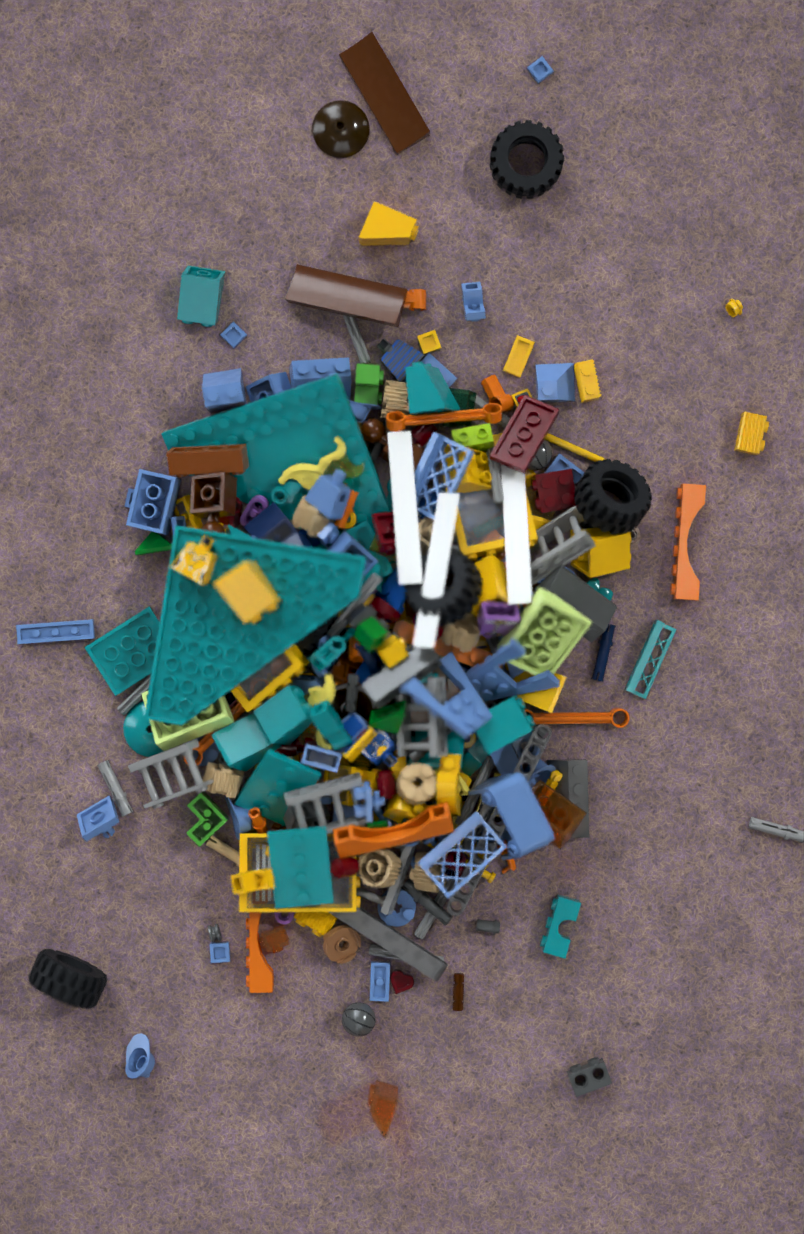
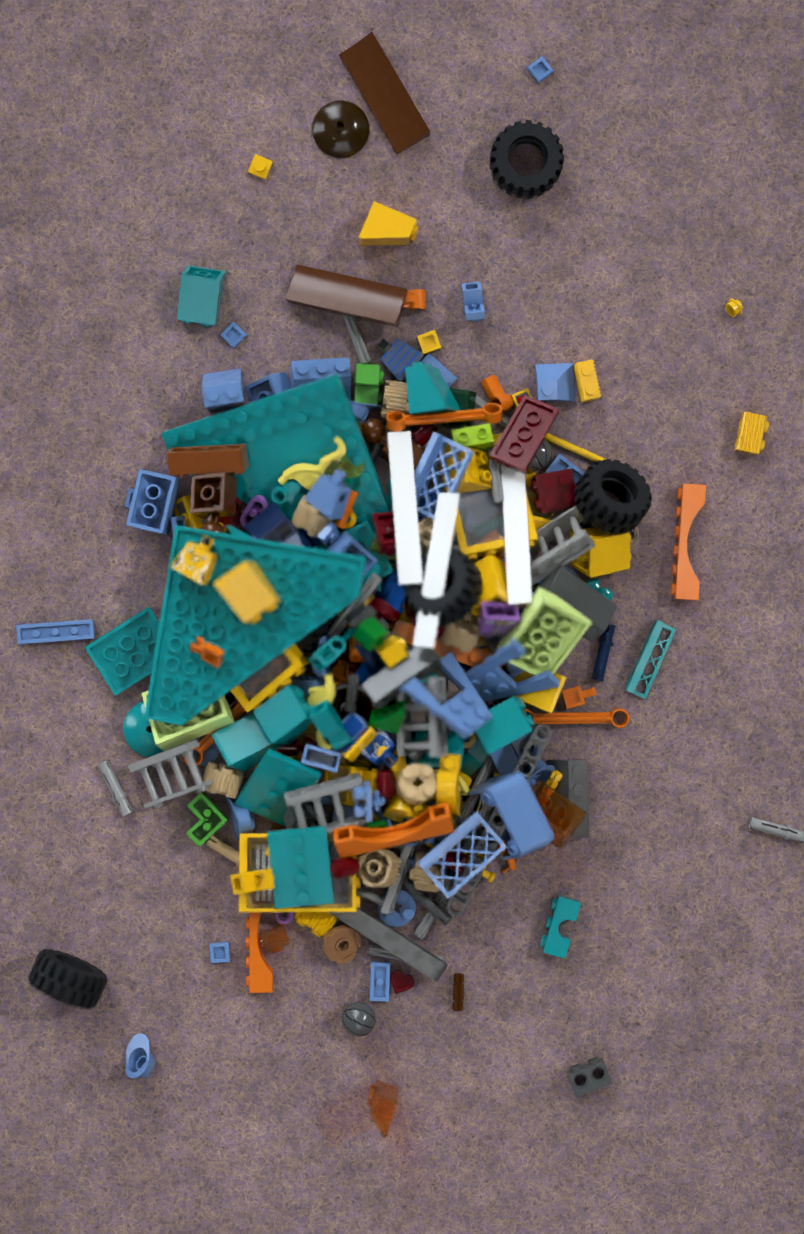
(98, 819): medium blue tile -> none
(134, 698): light grey axle -> none
(153, 544): green slope -> none
(209, 652): none -> orange plate
(214, 933): dark grey bush -> none
(258, 822): orange axle -> none
(260, 167): none -> yellow plate
(488, 926): dark grey pin -> none
(518, 356): yellow tile -> none
(575, 696): none -> orange plate

